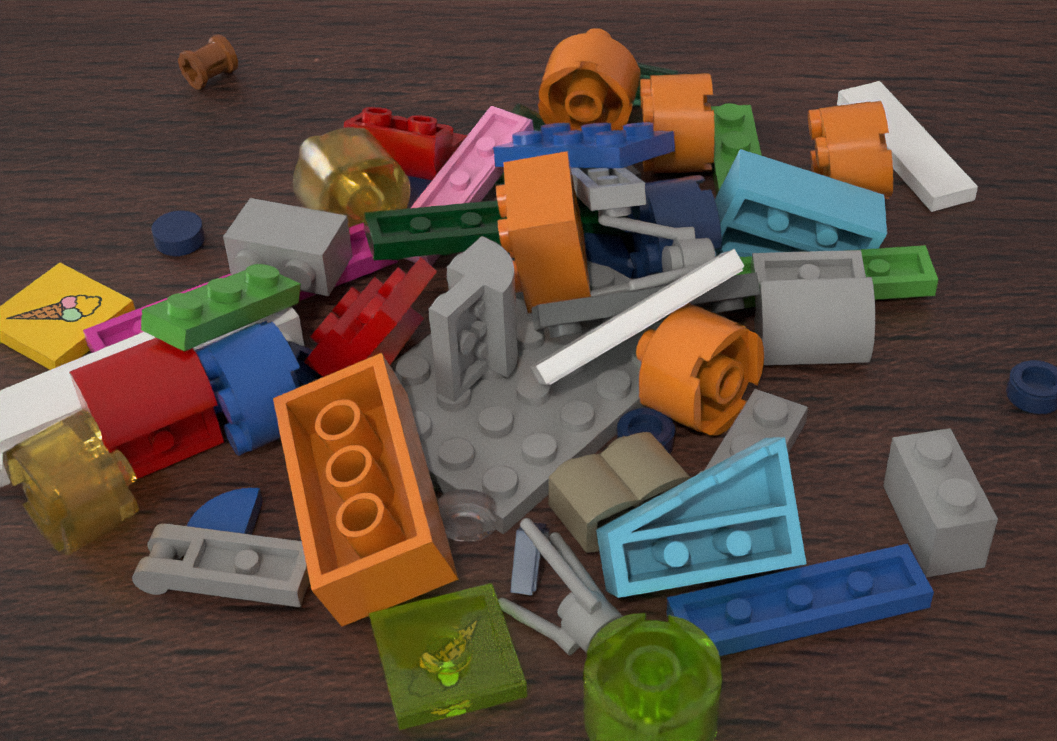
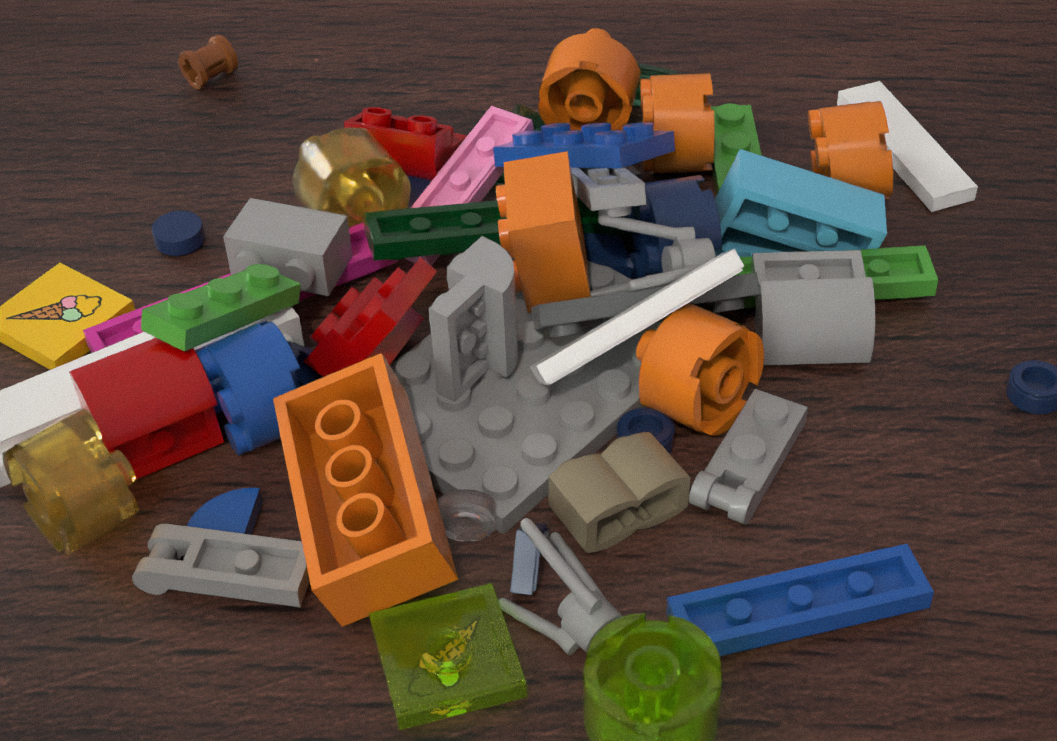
(709, 528): medium azure wedge -> none
(939, 502): light grey brick -> none

